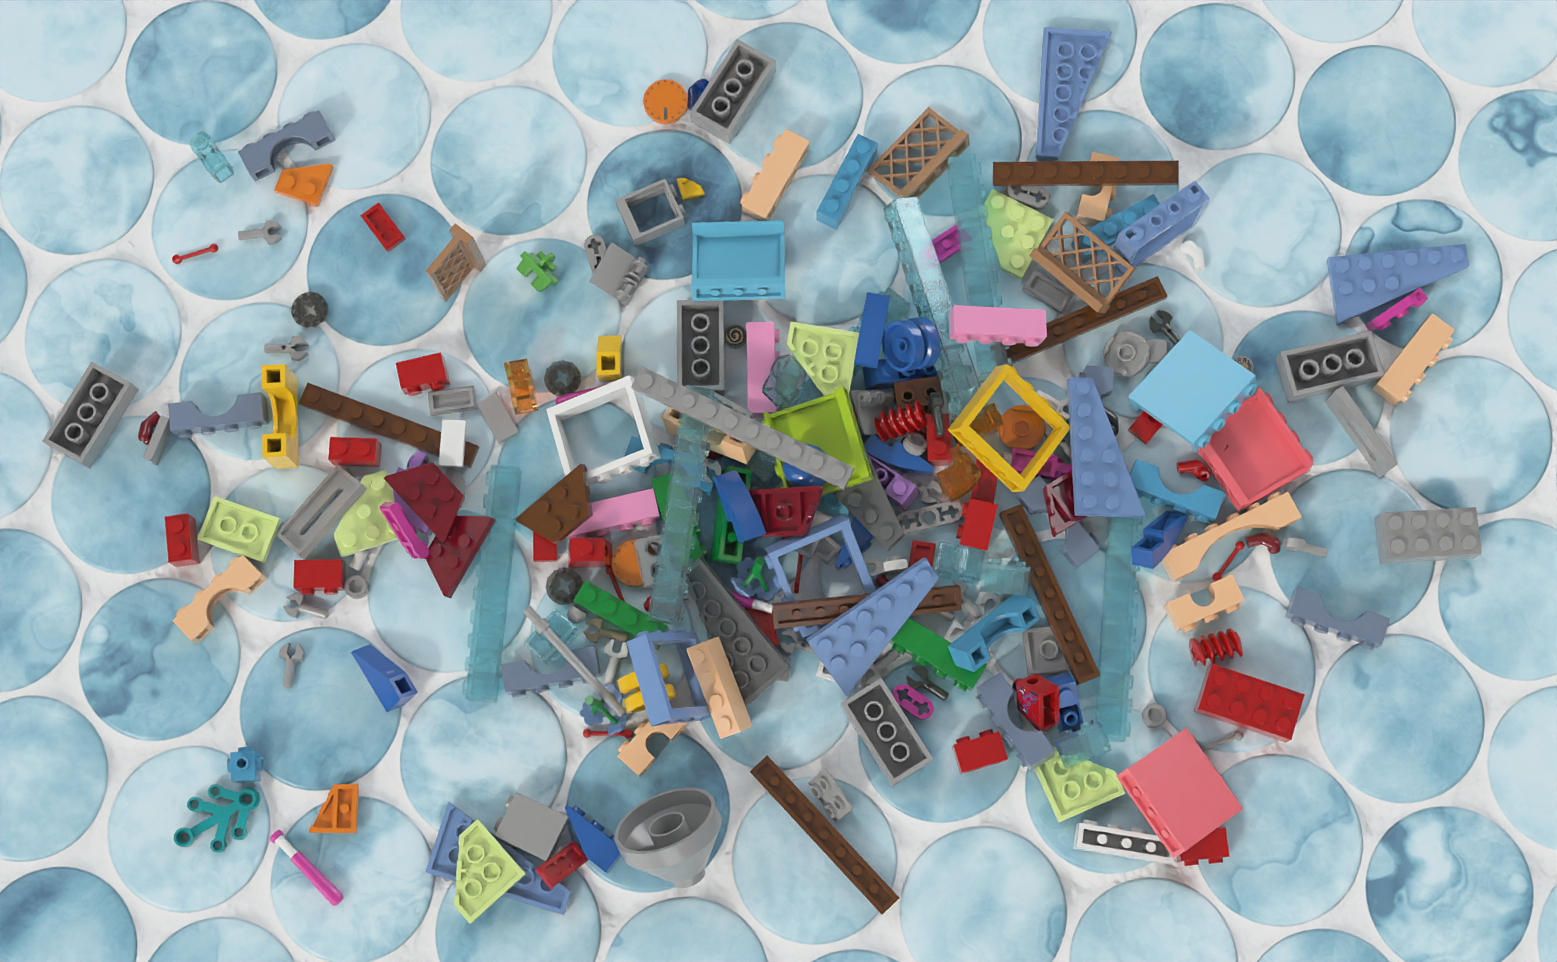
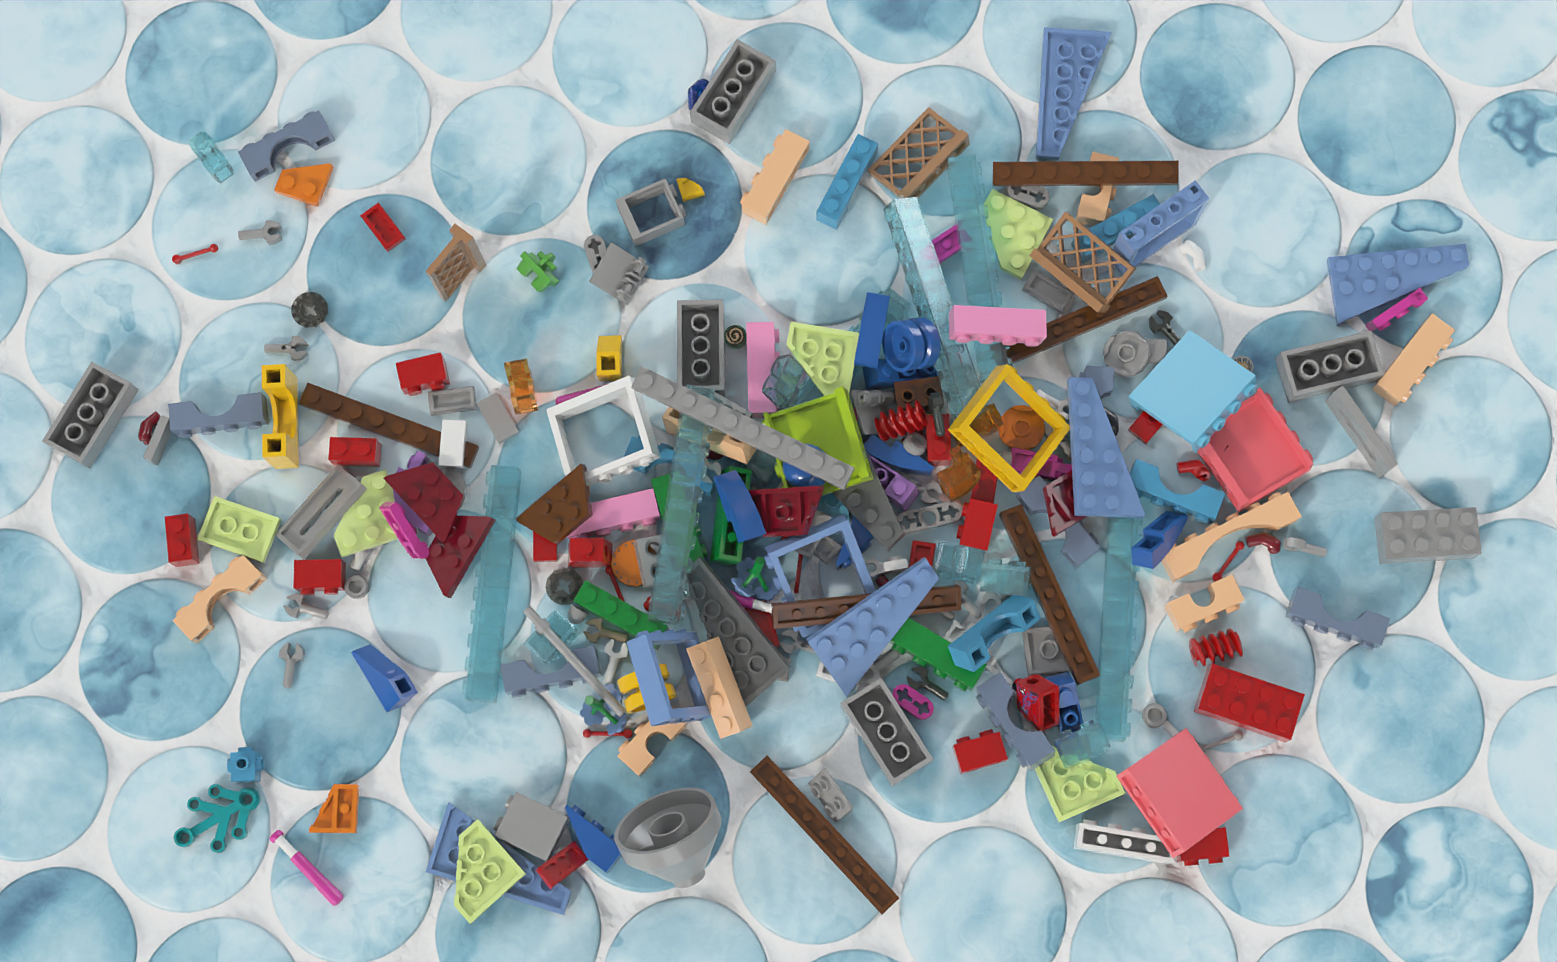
(558, 388): clear smoke gear -> none
(665, 101): orange tile -> none
(738, 260): medium azure panel -> none

